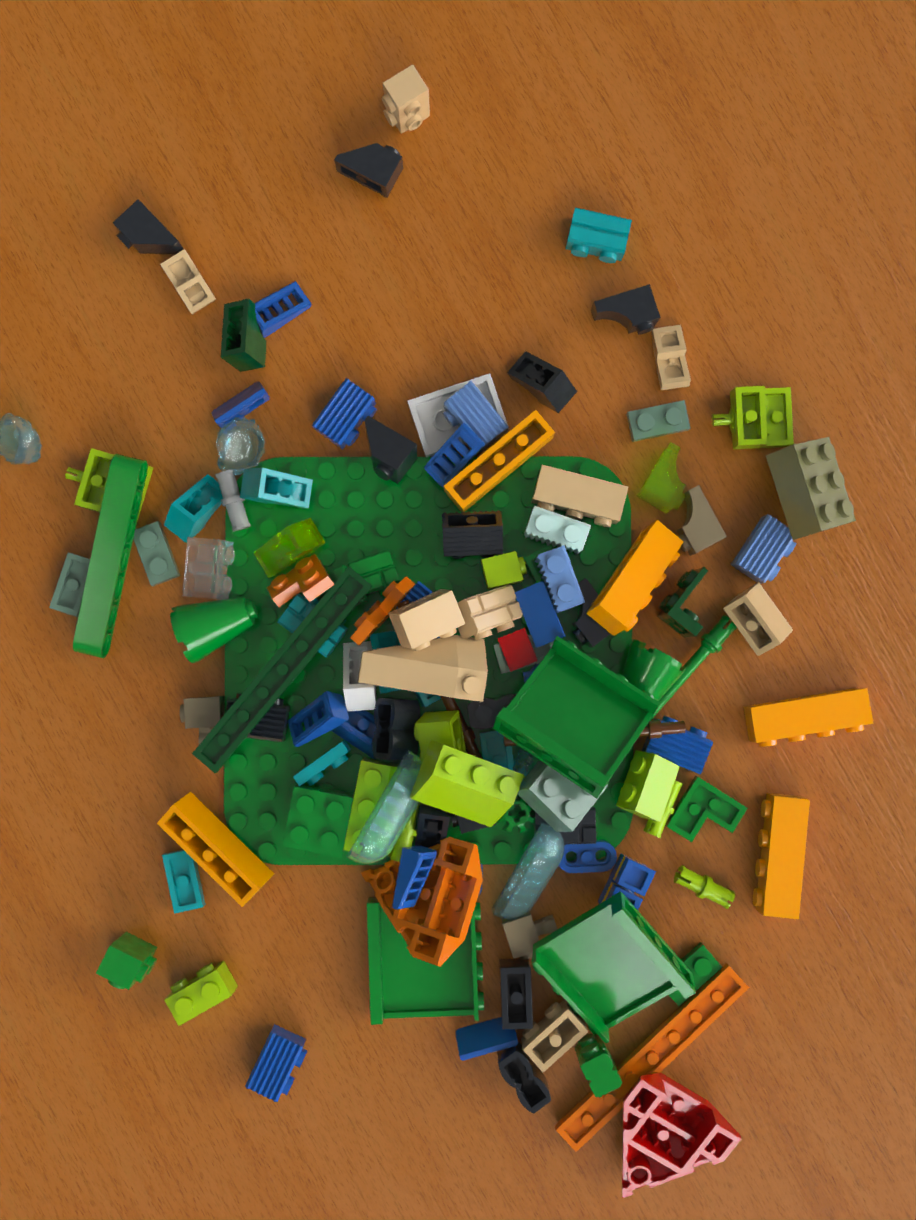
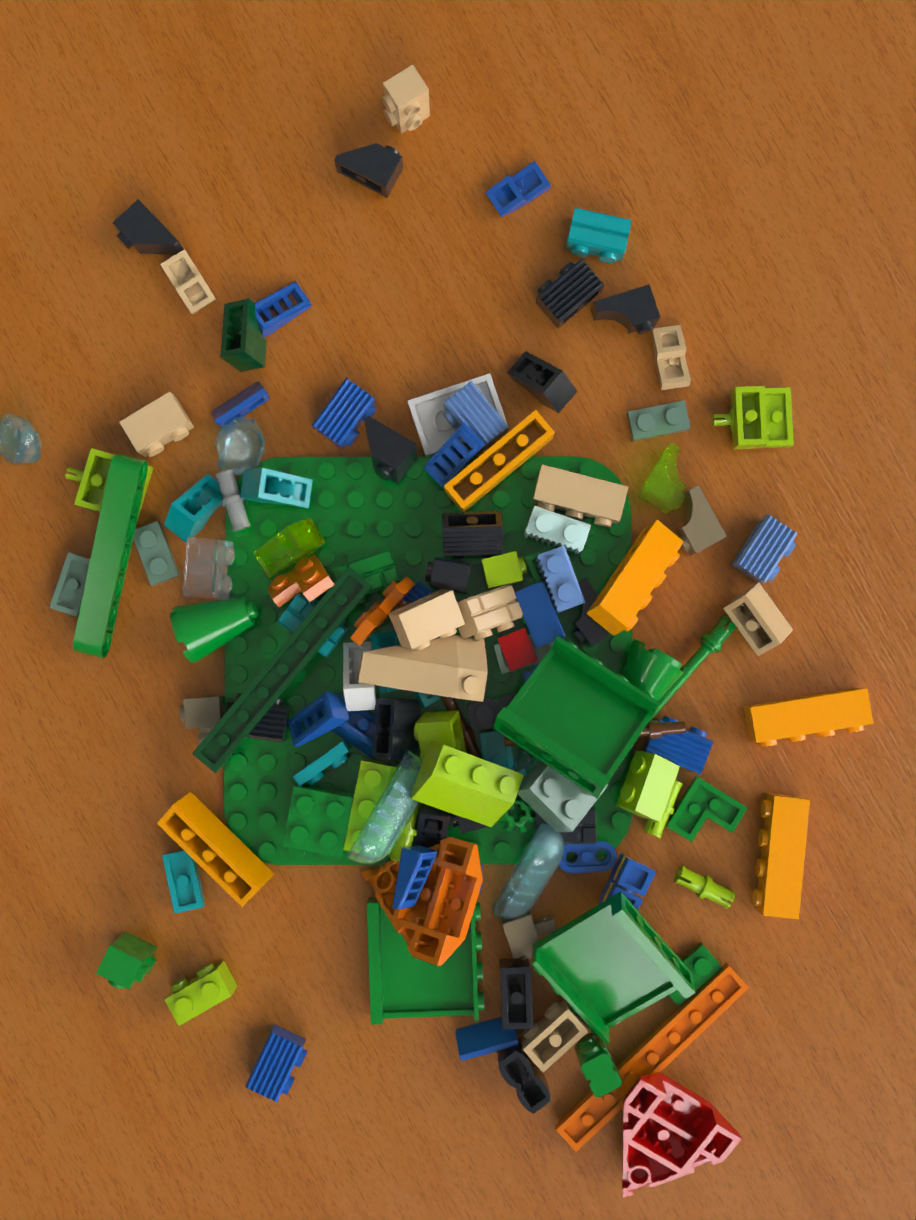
(157, 425): none -> tan brick
(448, 574): none -> black brick
(518, 190): none -> blue slope
(569, 293): none -> black brick
(683, 621): dark green bracket -> none
(810, 487): olive brick -> none

